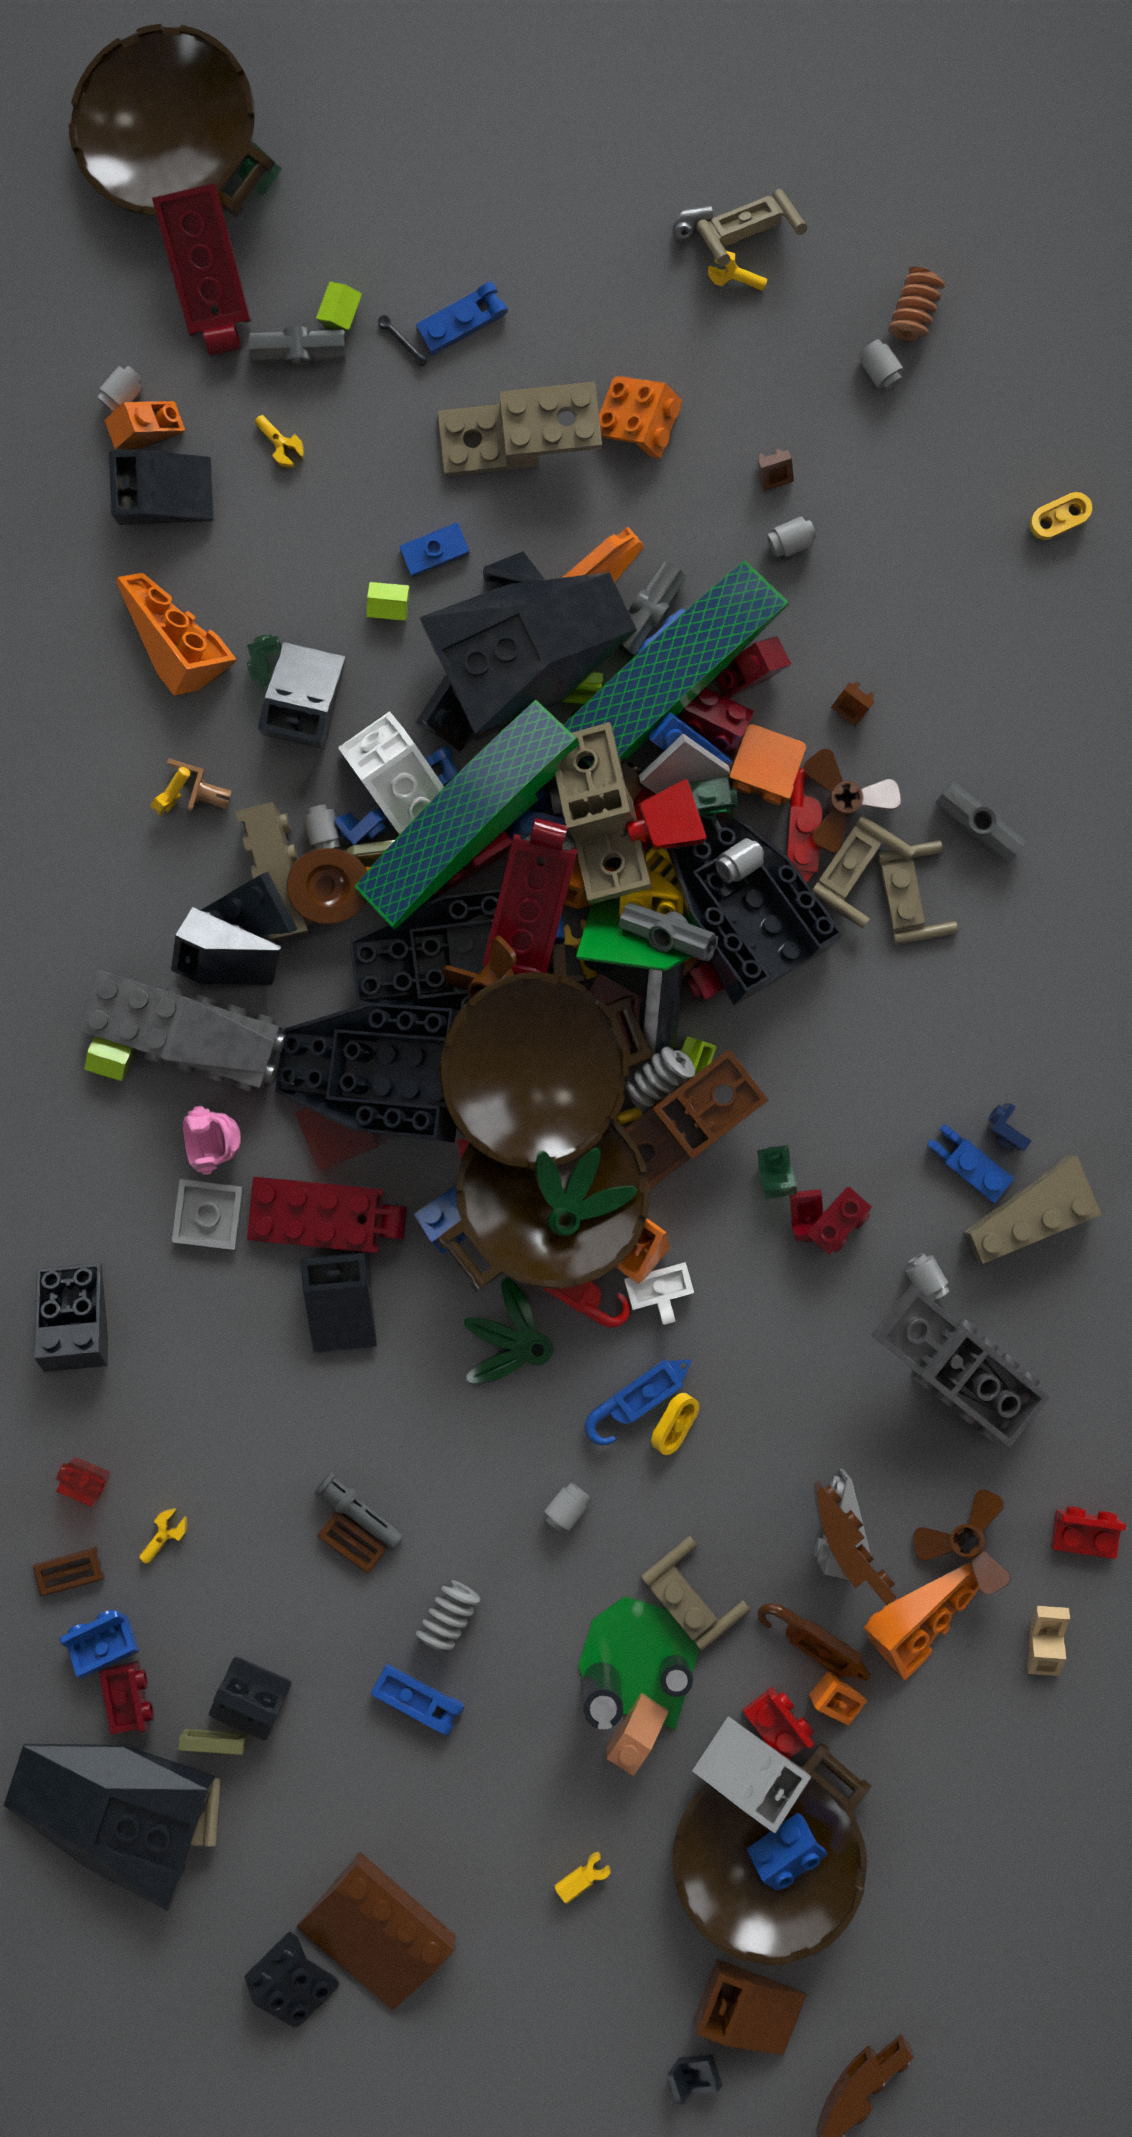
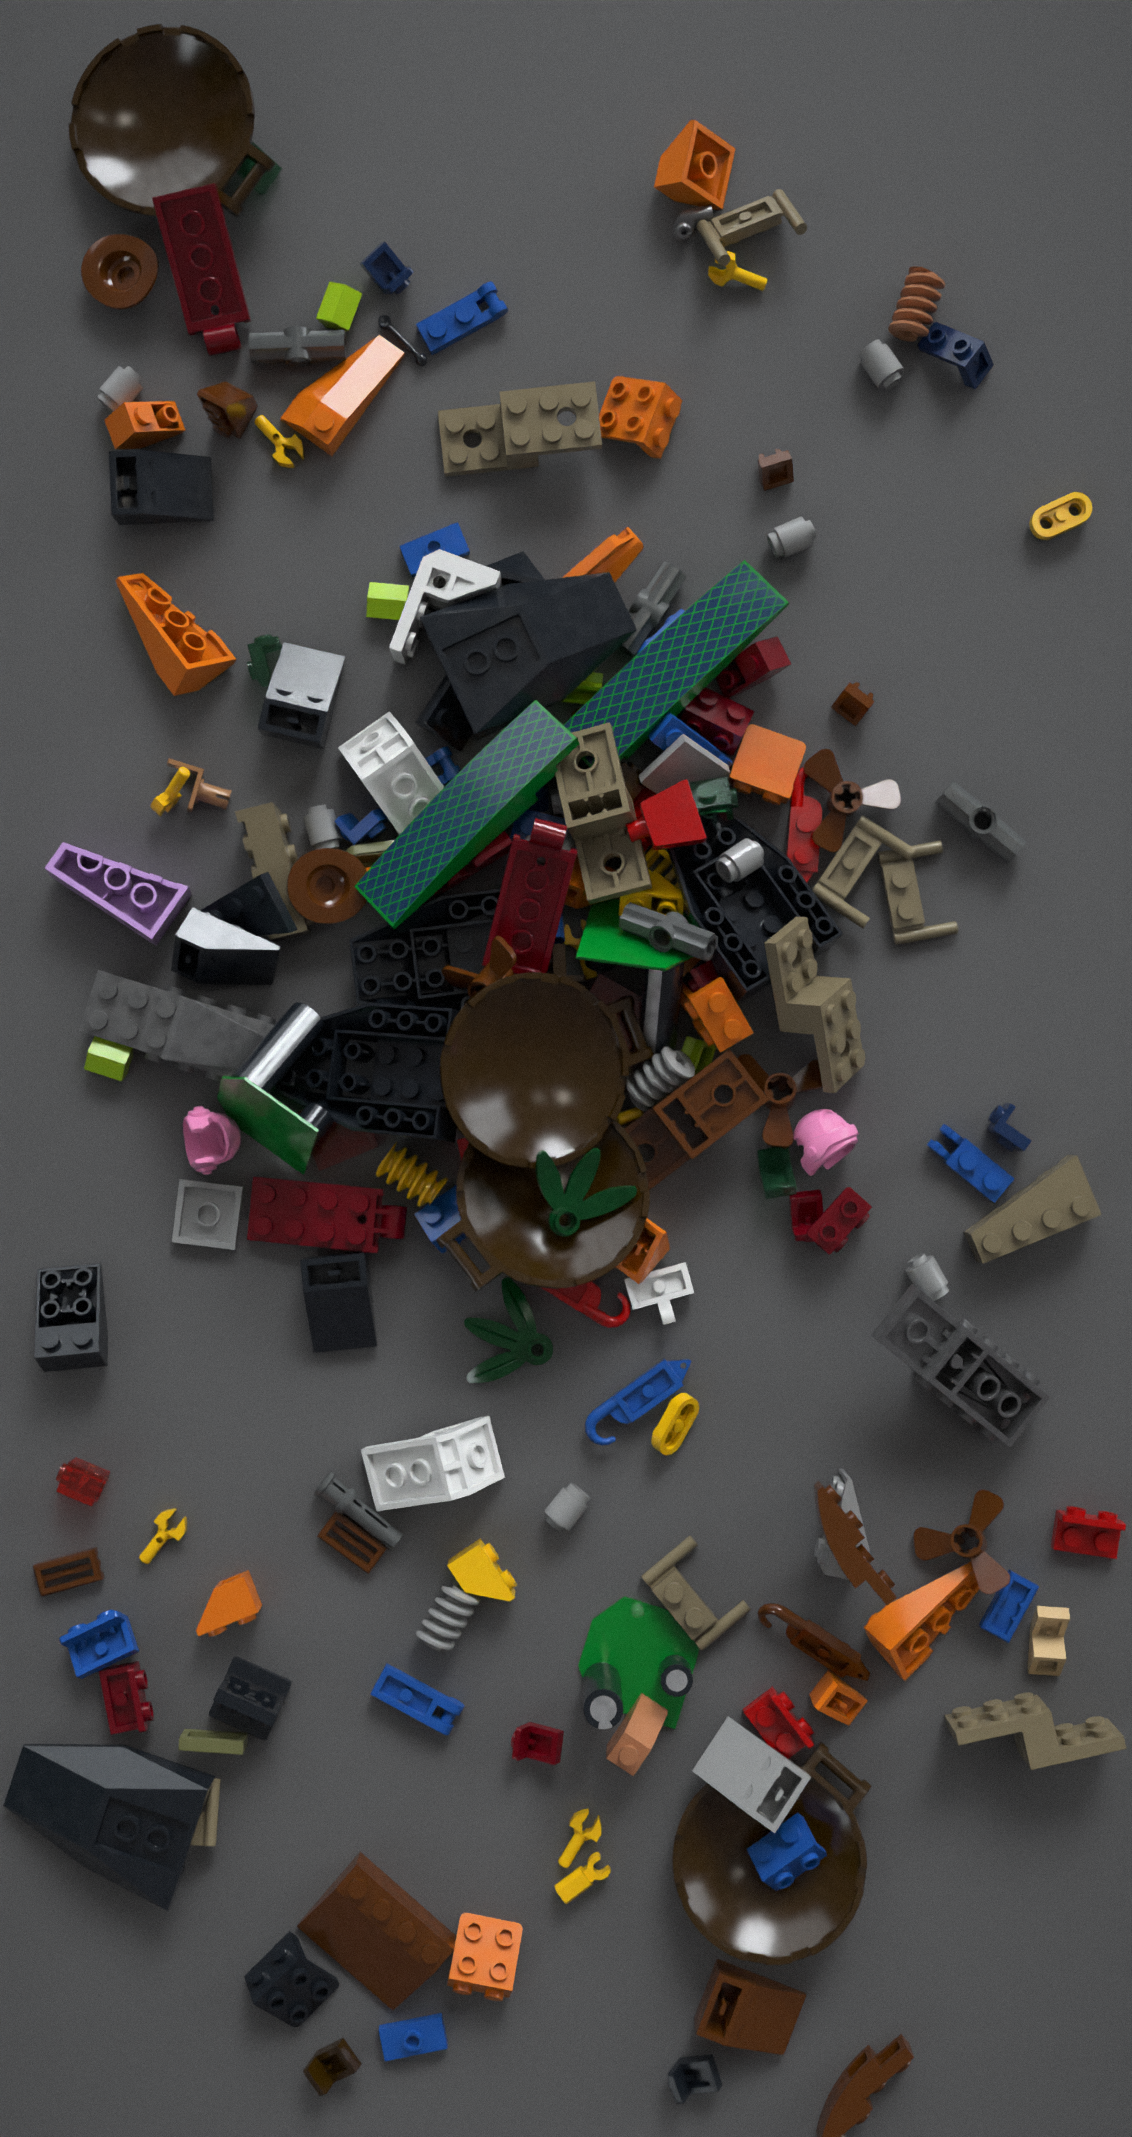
(119, 270): none -> reddish brown hat
(127, 894): none -> lavender wedge
(227, 408): none -> reddish brown slope
(230, 1602): none -> orange slope
(258, 1113): none -> piece
(331, 2065): none -> dark brown bracket
(338, 399): none -> orange wedge
(387, 269): none -> dark blue bracket
(410, 1176): none -> yellow piece
(413, 2036): none -> blue plate
(434, 1466): none -> white bracket
(460, 582): none -> white bracket
(480, 1574): none -> yellow slope
(485, 1956): none -> orange bracket
(537, 1743): none -> dark red bracket
(579, 1836): none -> yellow bar
(696, 167): none -> orange slope
(716, 1014): none -> orange bracket
(778, 1126): none -> reddish brown piece
(815, 1004): none -> dark tan bracket
(824, 1139): none -> bright pink helmet
(960, 350): none -> dark blue bracket
(1009, 1607): none -> blue plate
(1034, 1731): none -> dark tan bracket

